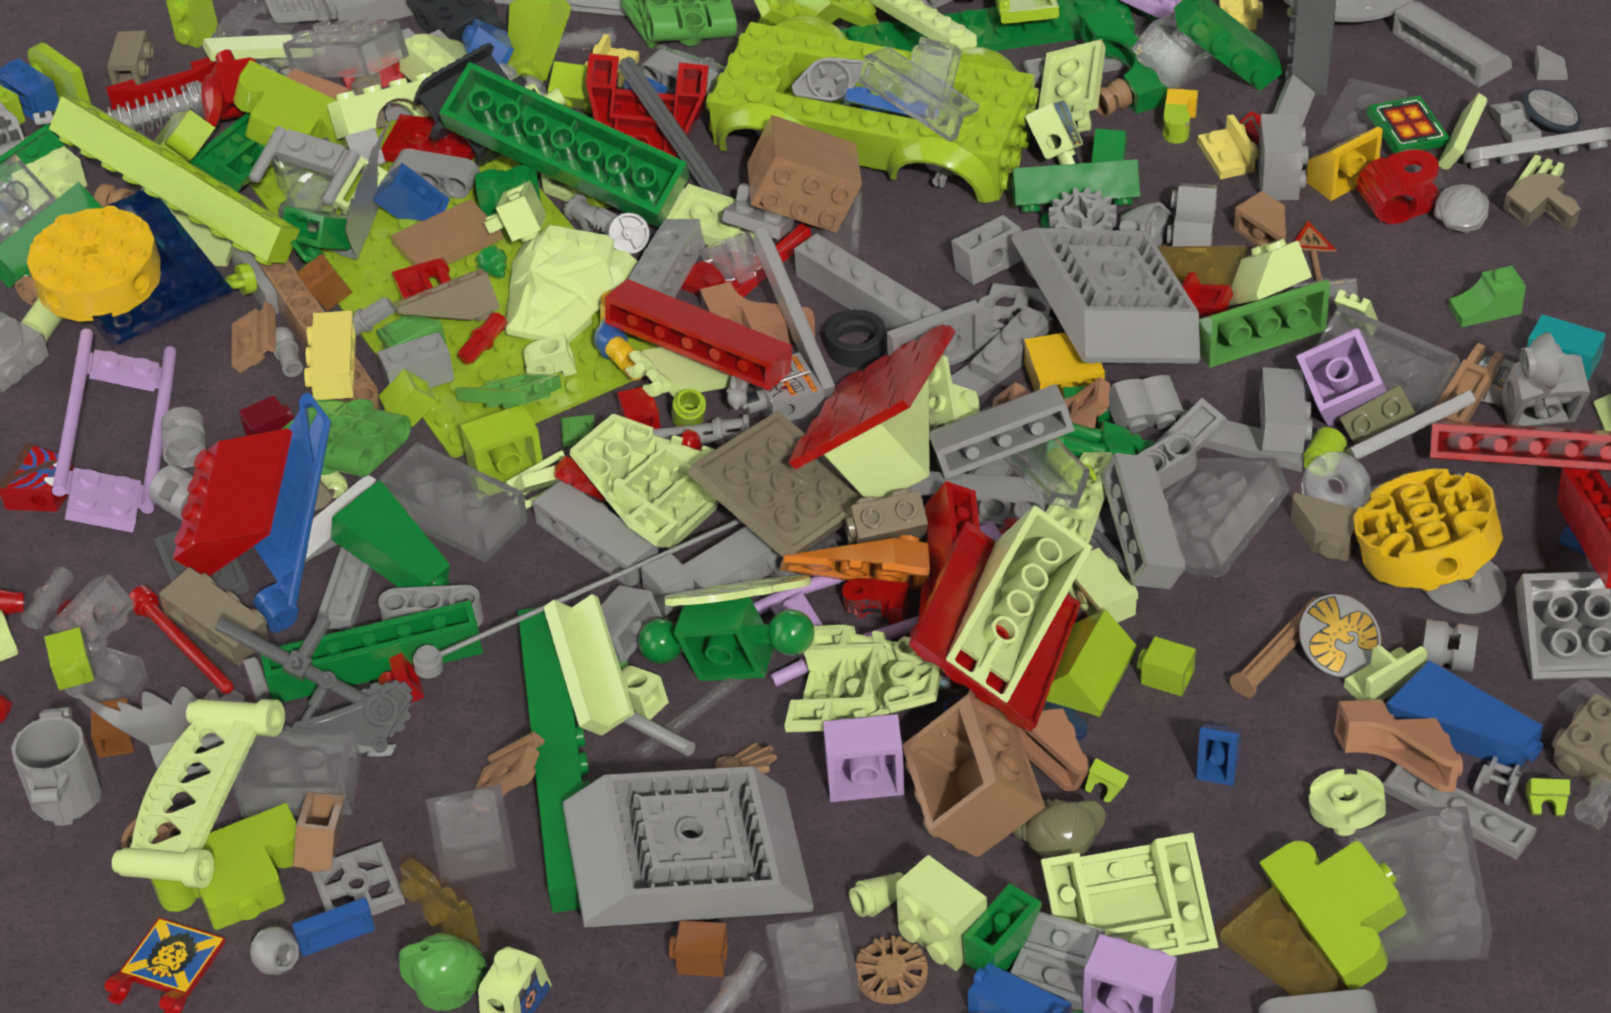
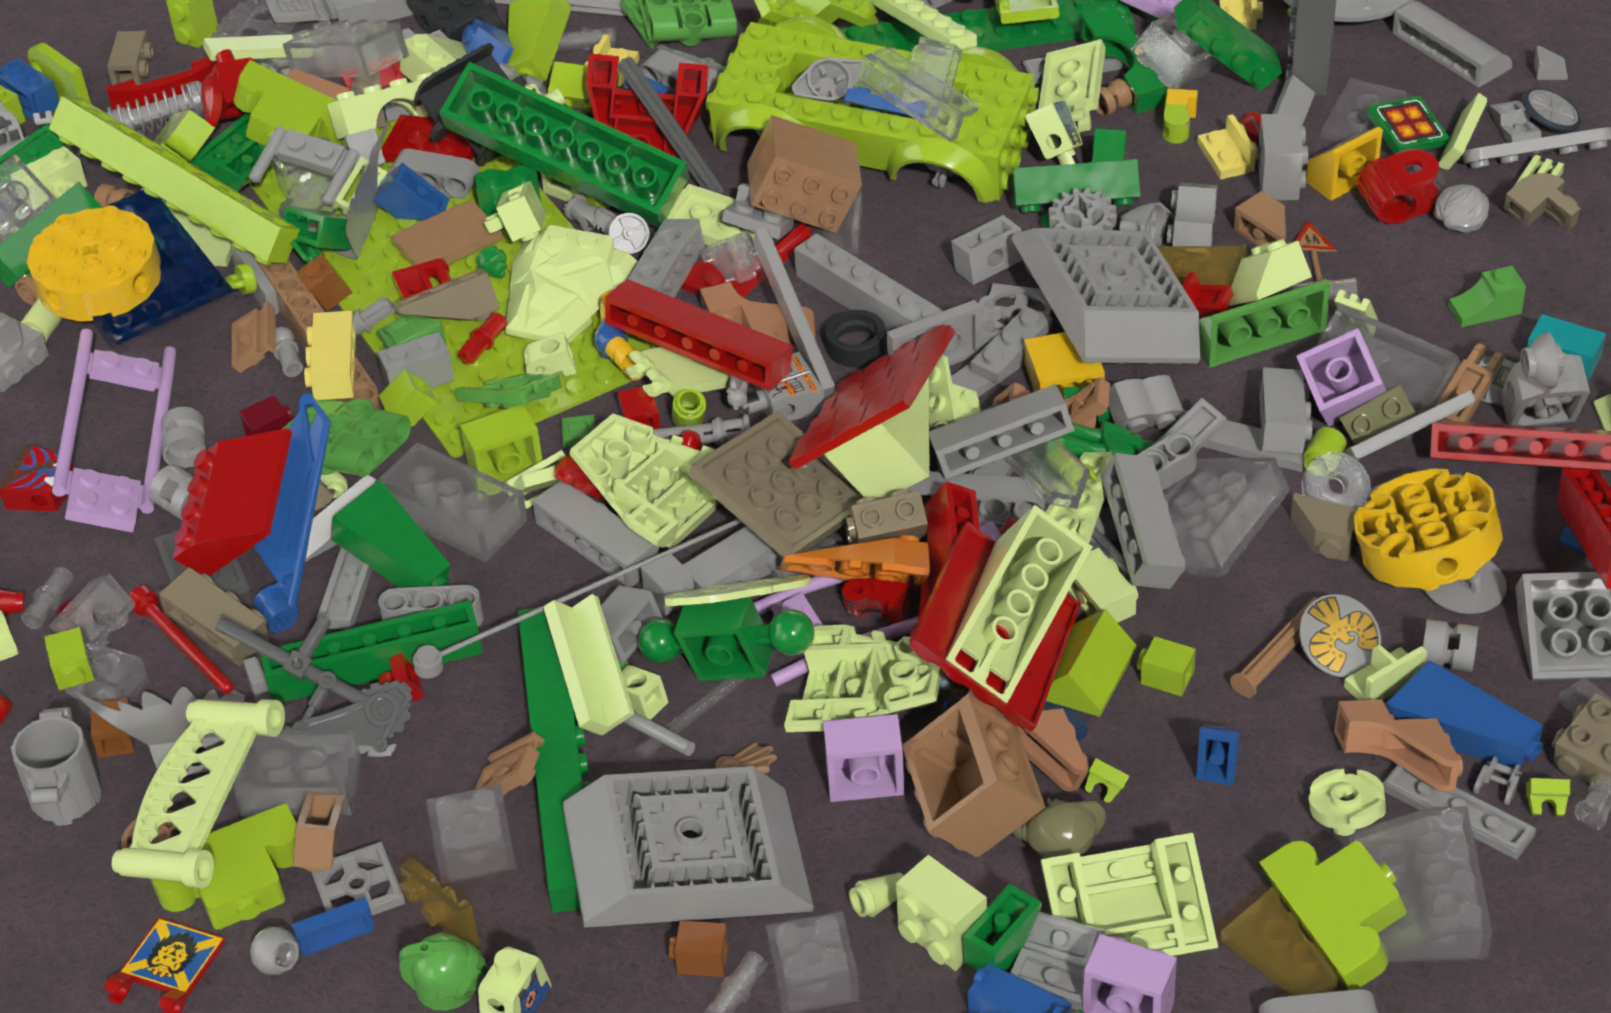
(891, 970): medium nougat wheel -> none

